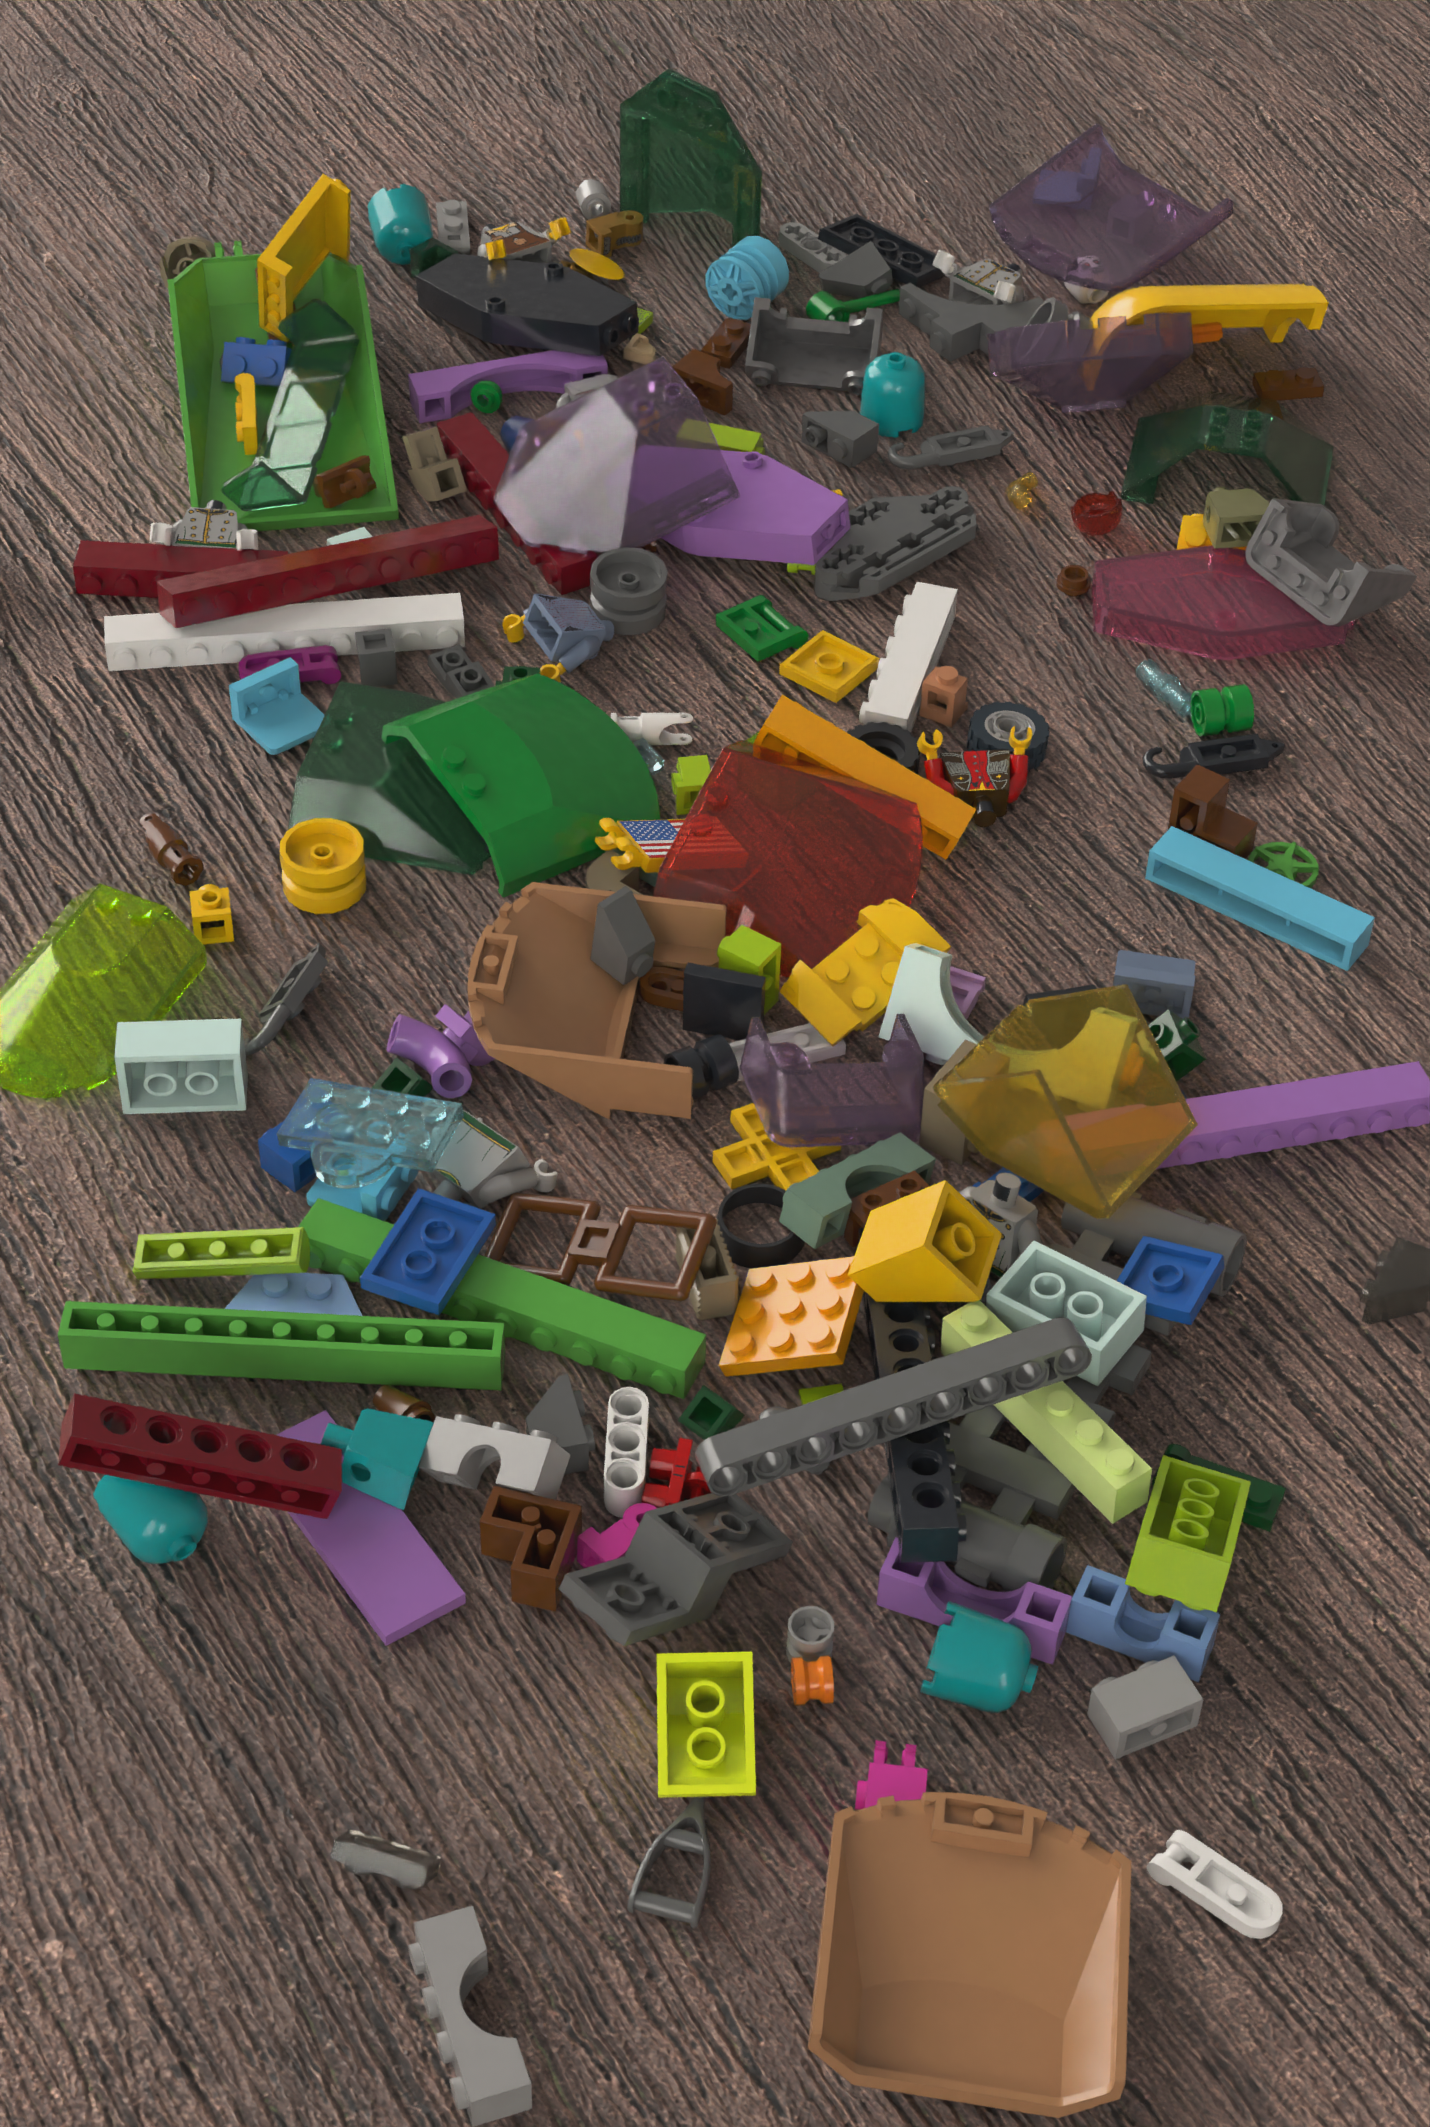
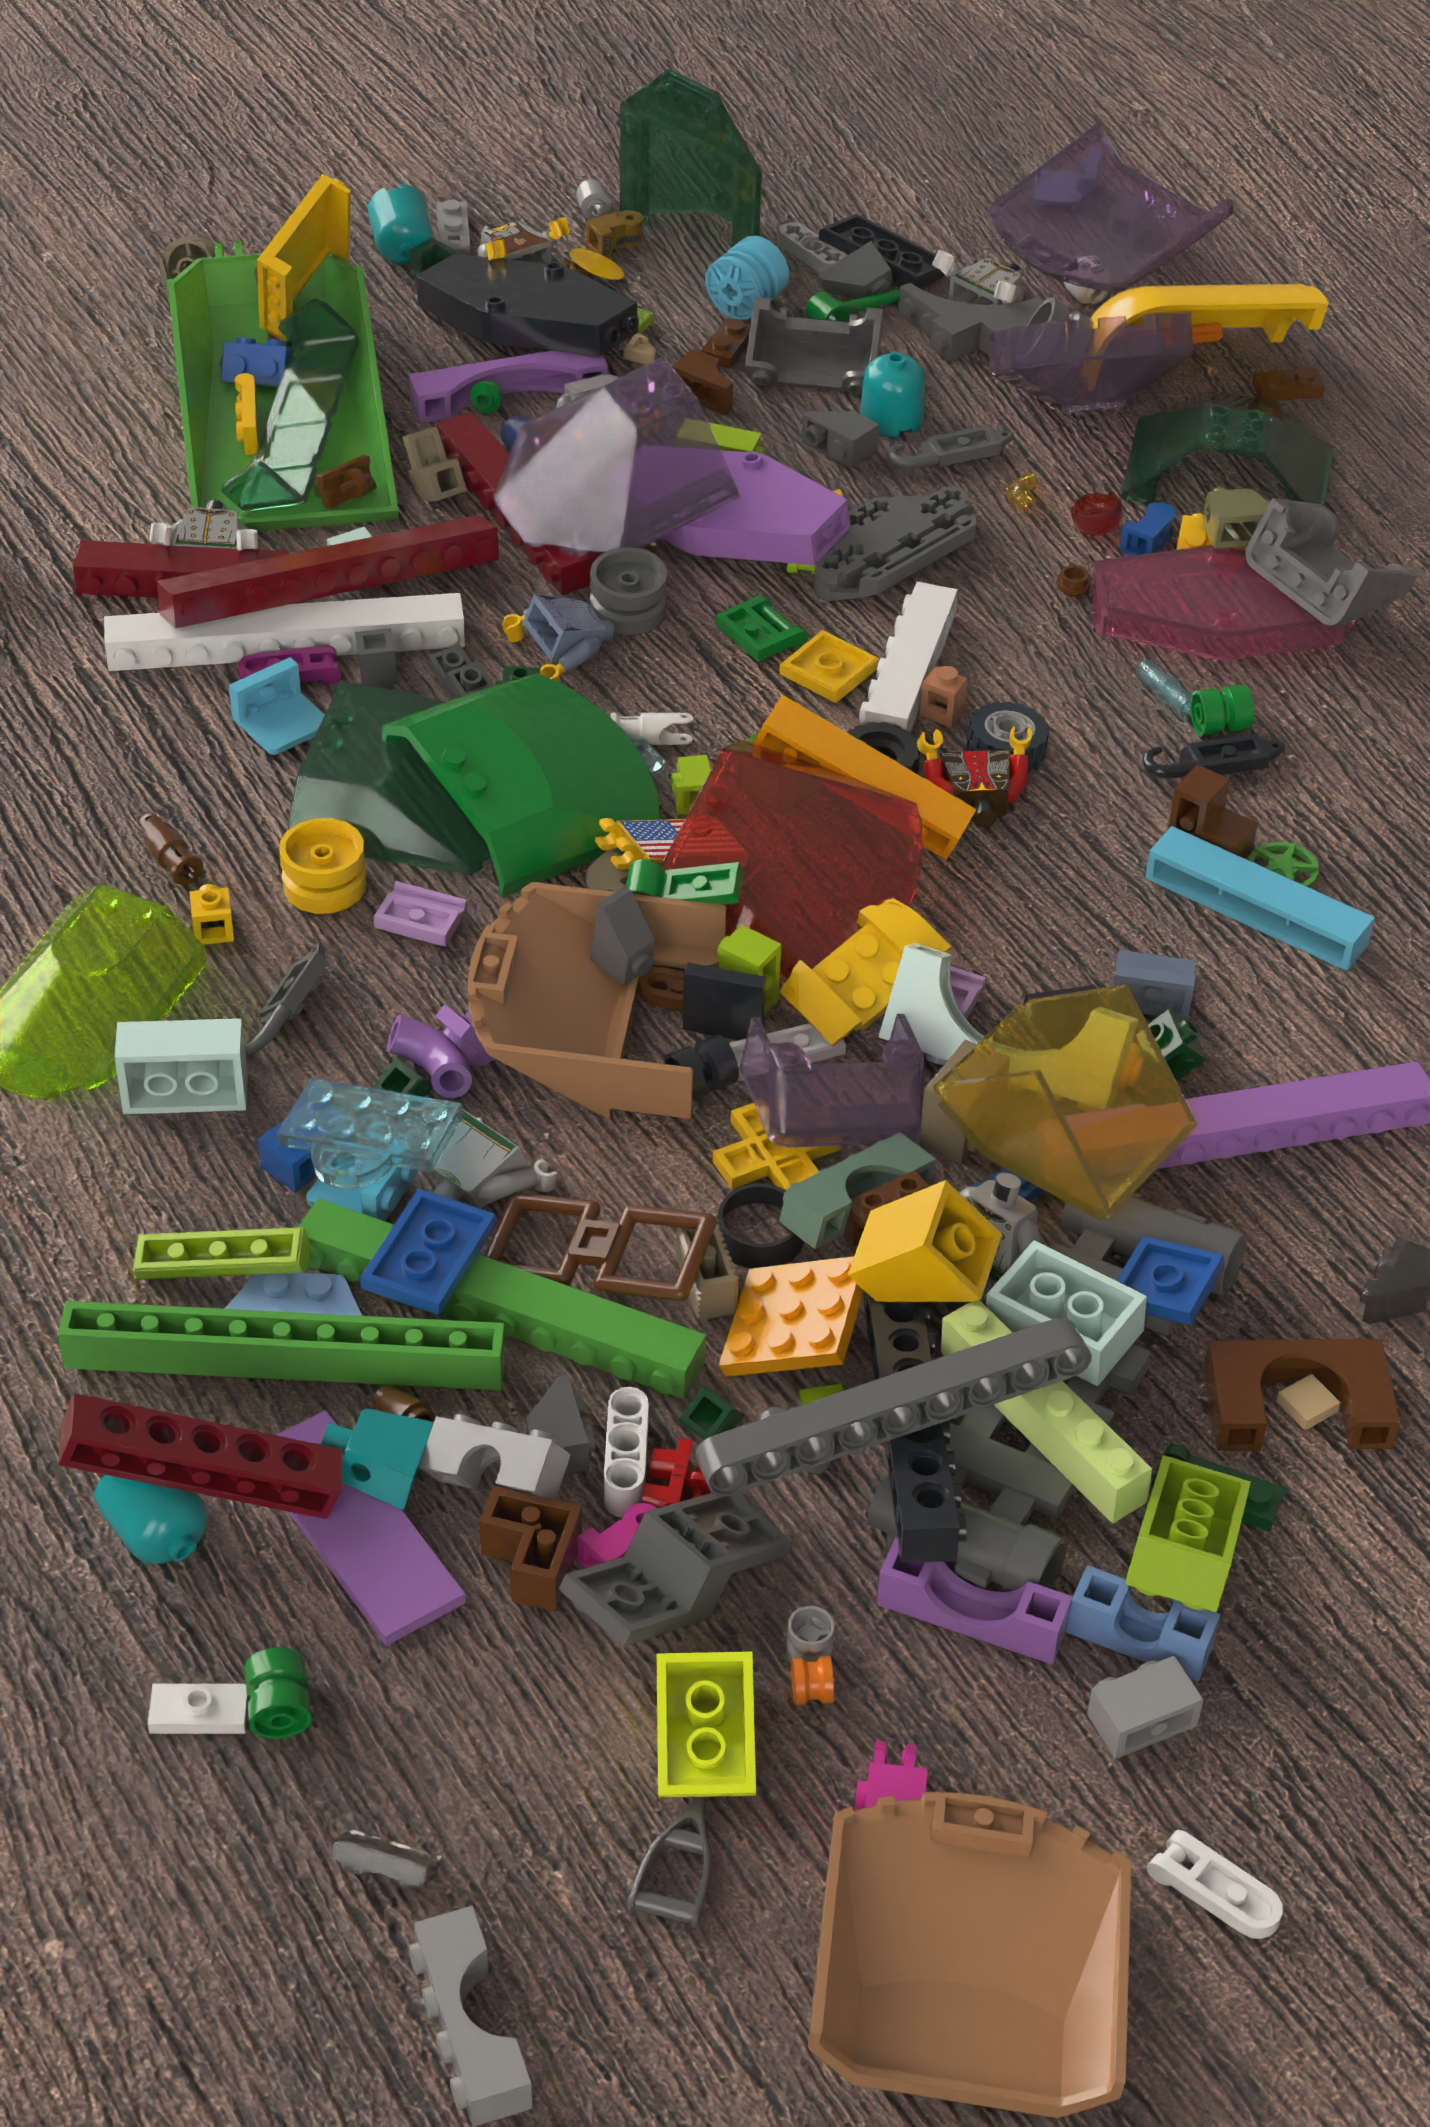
(198, 1709): none -> white plate
(277, 1693): none -> green wheel
(420, 913): none -> lavender plate
(704, 884): none -> green plate
(979, 1661): teal cylinder -> none
(1150, 532): none -> blue leg
(1308, 1402): none -> tan tile
(1349, 1368): none -> reddish brown arch

